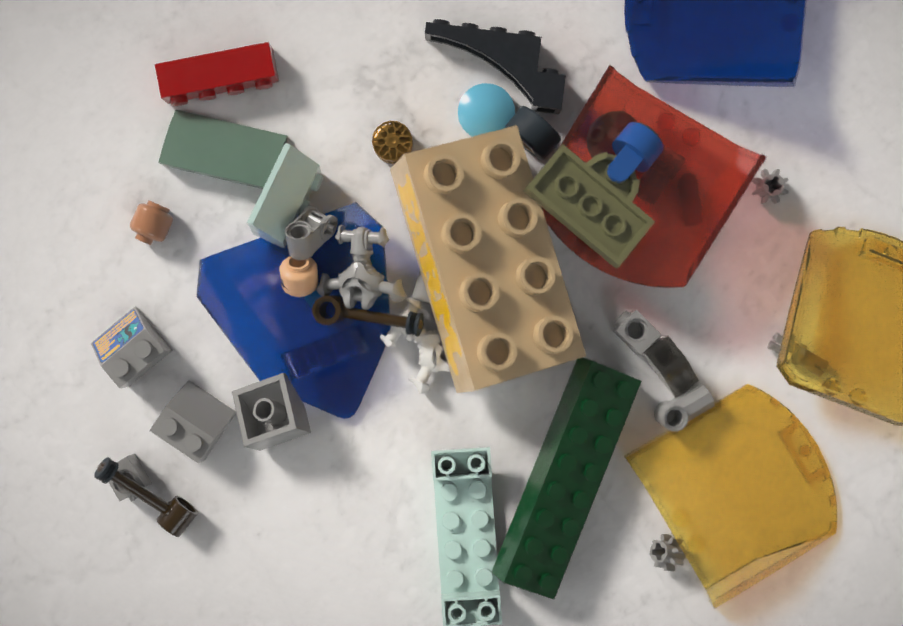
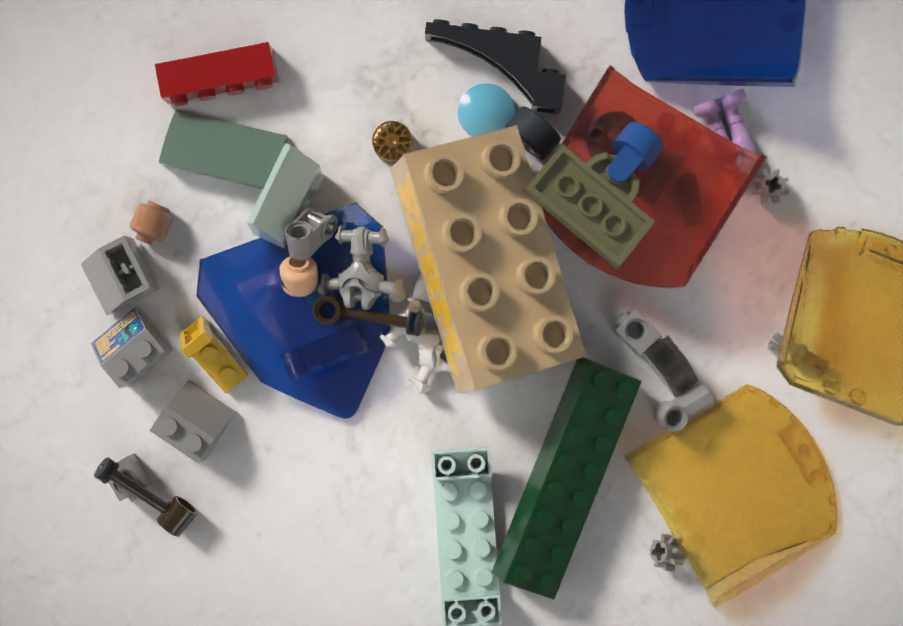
(119, 274): none -> light grey slope
(211, 355): none -> yellow bracket
(270, 413): light grey slope -> none
(734, 120): none -> lavender piece

